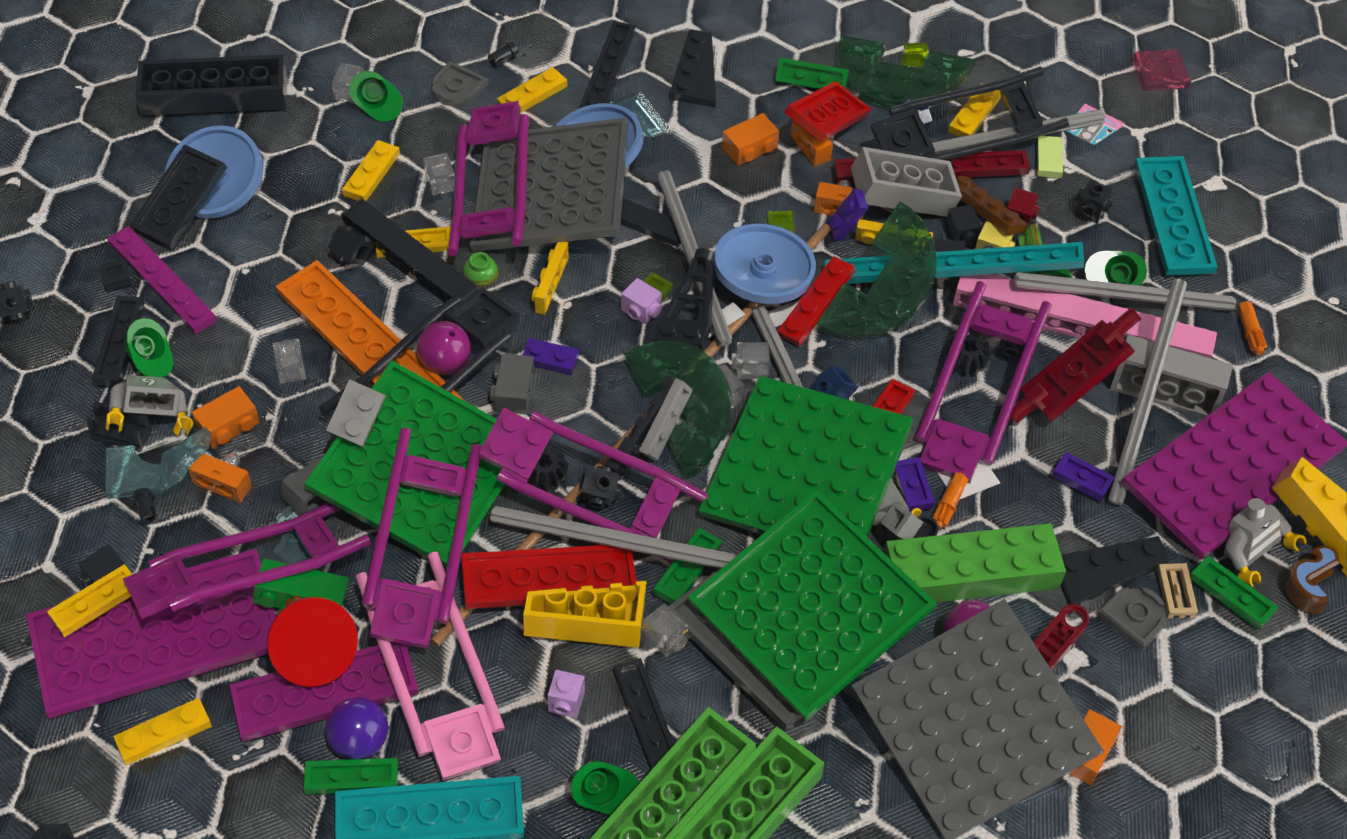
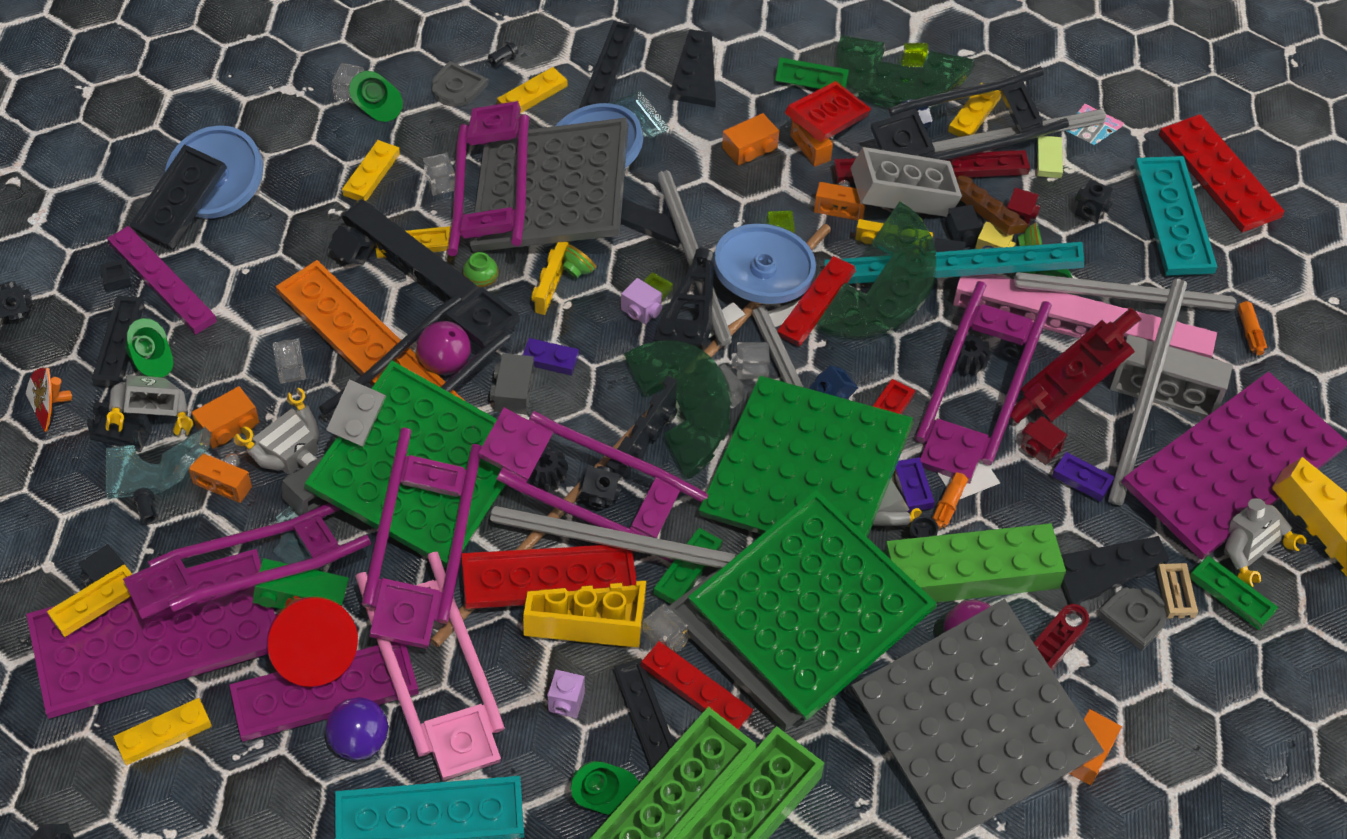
(43, 392): none -> shield
(211, 85): black brick -> none
(285, 442): none -> light grey torso
(352, 774): green plate -> none
(577, 262): none -> bright green piece
(666, 420): light grey tile -> none
(695, 685): none -> red plate
(848, 214): dark purple plate -> none
(901, 521): light grey piece -> none
(1043, 440): none -> dark red brick
(1116, 267): green piece -> none
(1161, 70): clear pink plate -> none
(1221, 173): none -> red plate
(1303, 579): reddish brown animal -> none

